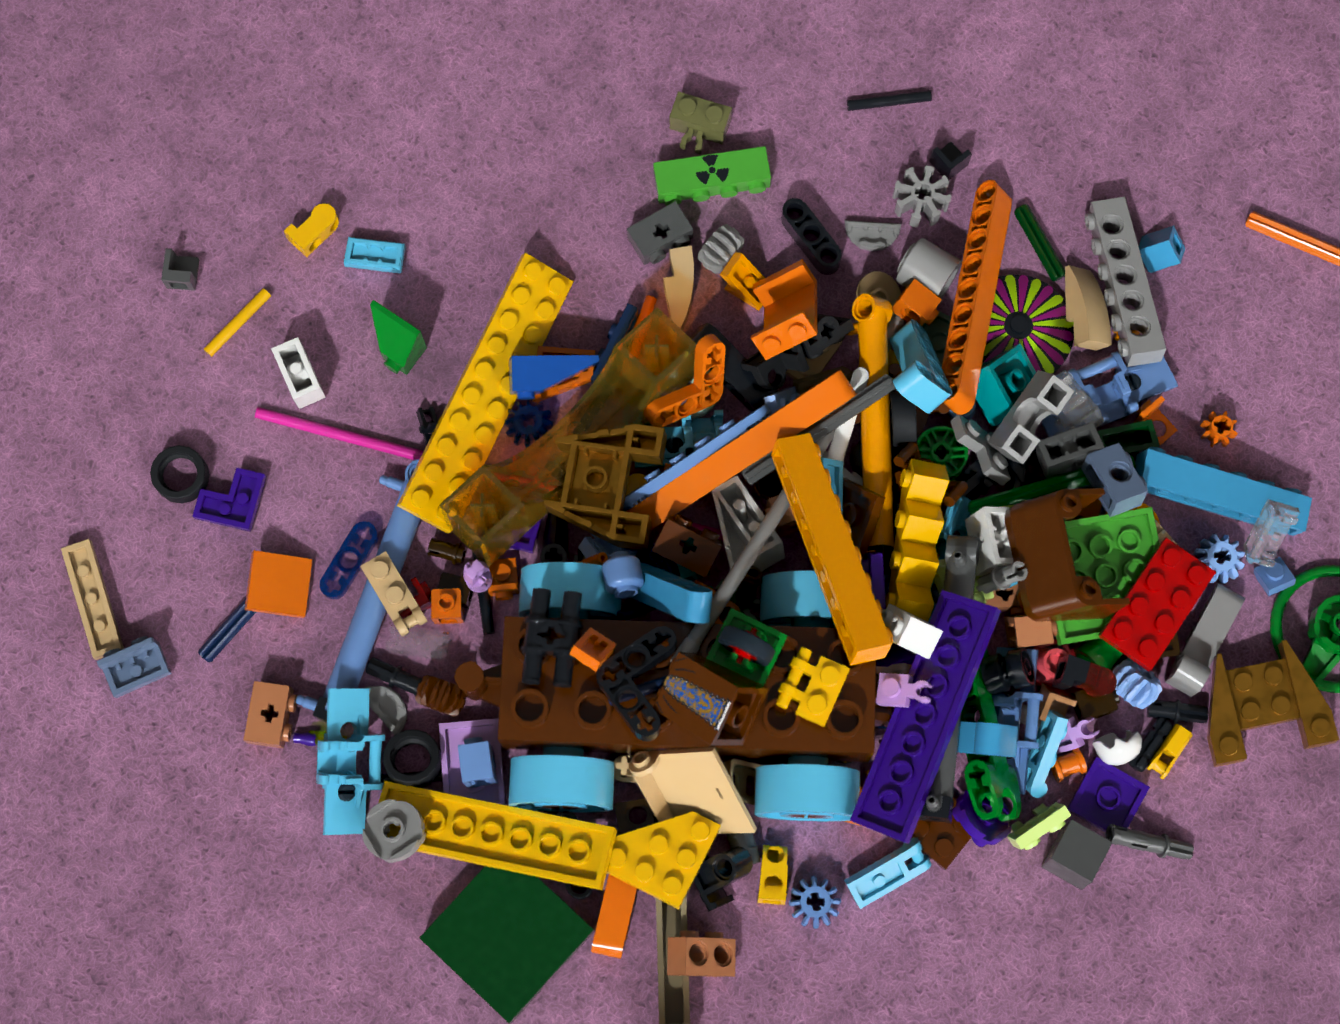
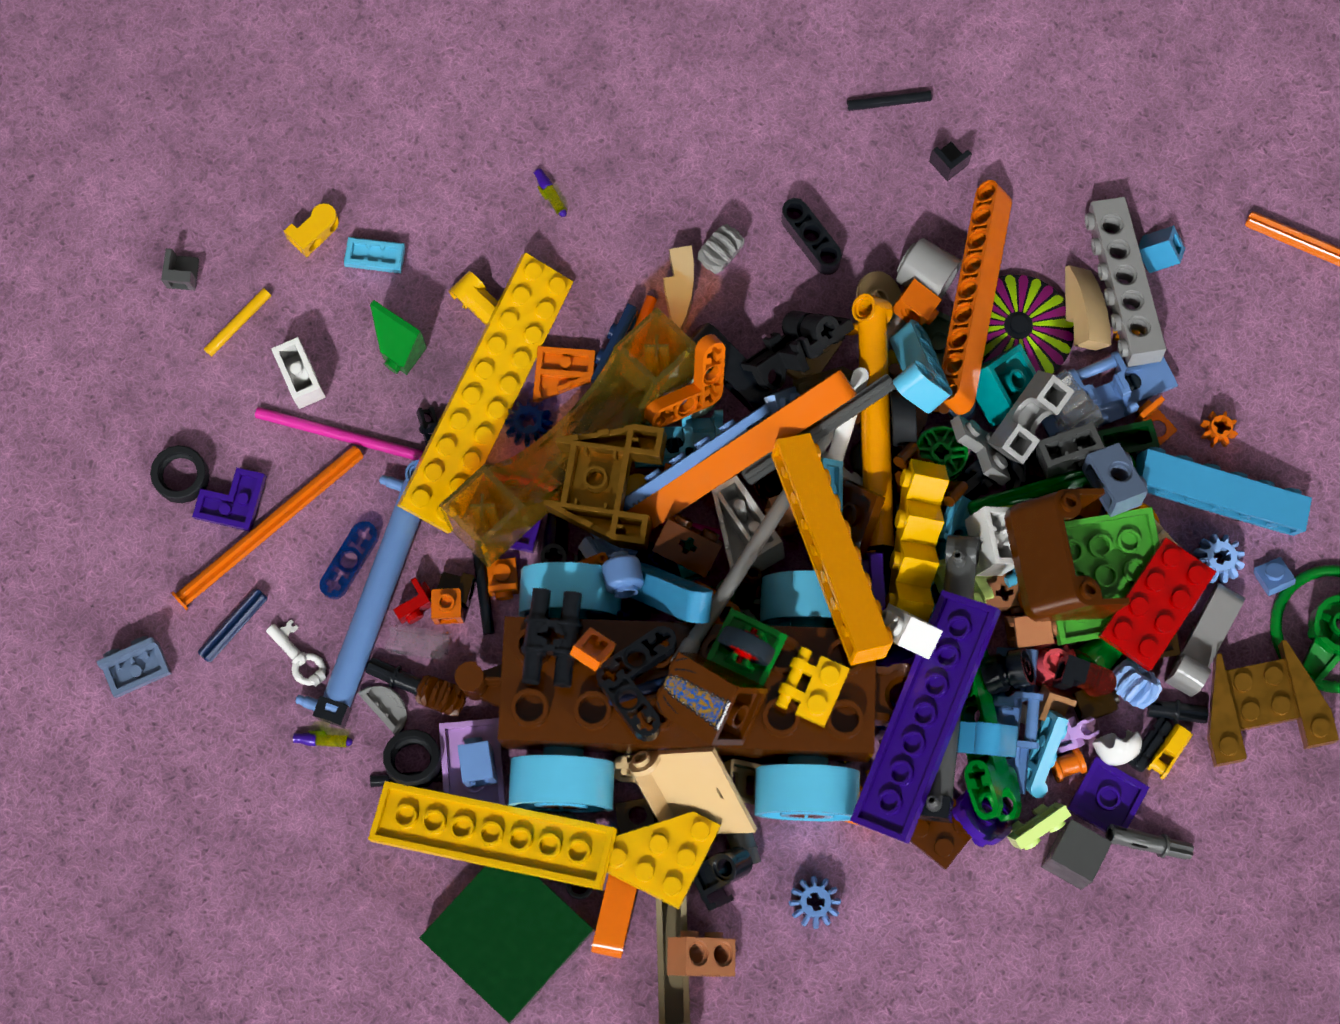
(92, 598): tan plate -> none
(263, 700): nougat brick -> none
(268, 526): none -> orange axle
(278, 584): orange tile -> none
(298, 658): none -> white piece
(337, 762): medium azure piece -> none
(393, 592): tan plate -> none
(409, 837): light grey plate -> none
(447, 550): dark brown pin -> none
(474, 296): none -> yellow piece
(477, 576): lavender hinge -> none
(539, 373): blue slope -> none
(548, 192): none -> piece
(667, 221): dark grey brick -> none
(699, 119): olive brick -> none
(712, 175): bright green brick -> none
(741, 276): light orange slope -> none
(773, 875): yellow leg -> none
(788, 309): orange panel -> none
(872, 235): light grey tile -> none
(888, 873): medium azure plate -> none
(897, 690): lavender plate -> none
(933, 197): light grey gear -> none
(1001, 577): light grey axle -> none
(1040, 242): dark green axle -> none
(1269, 532): clear hinge -> none

